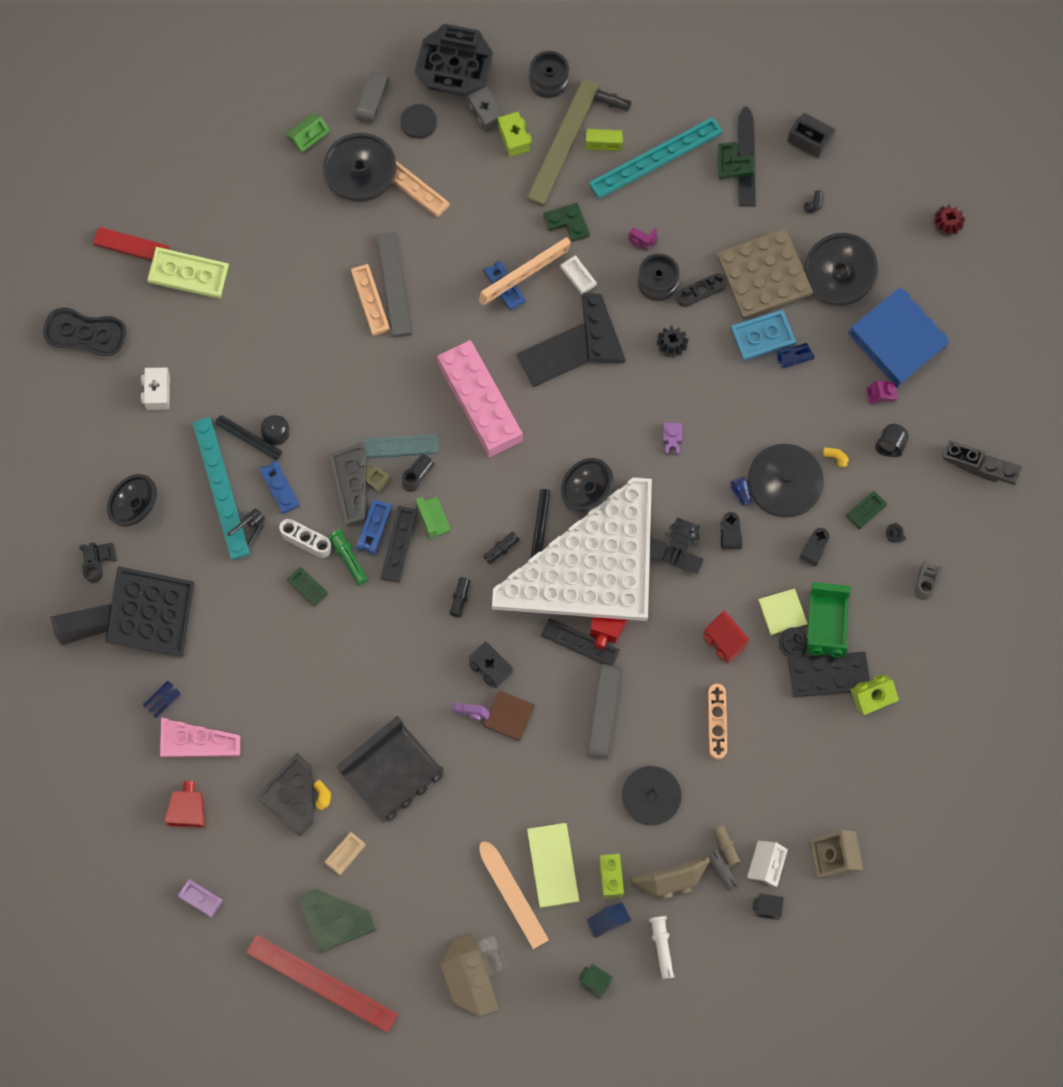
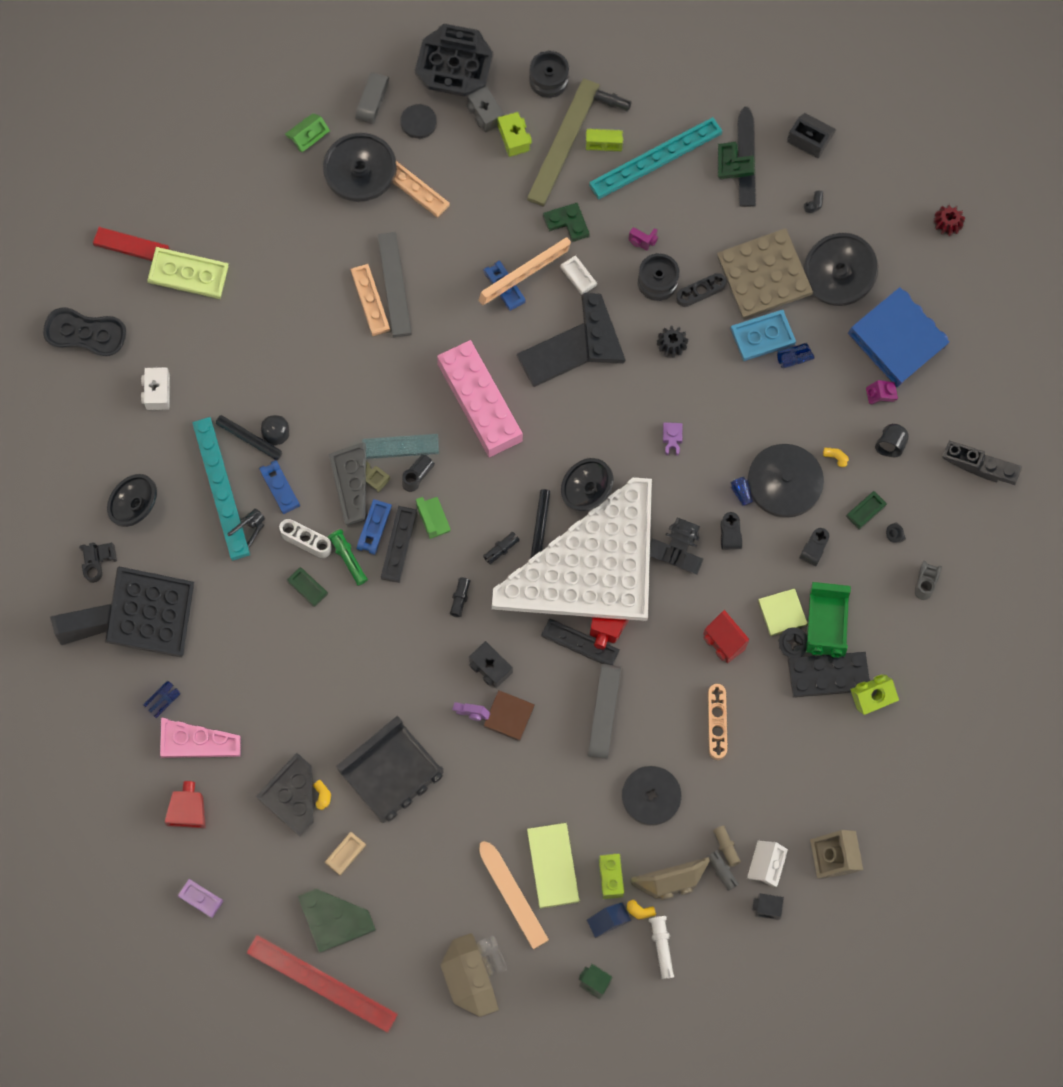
(639, 912): none -> yellow arm

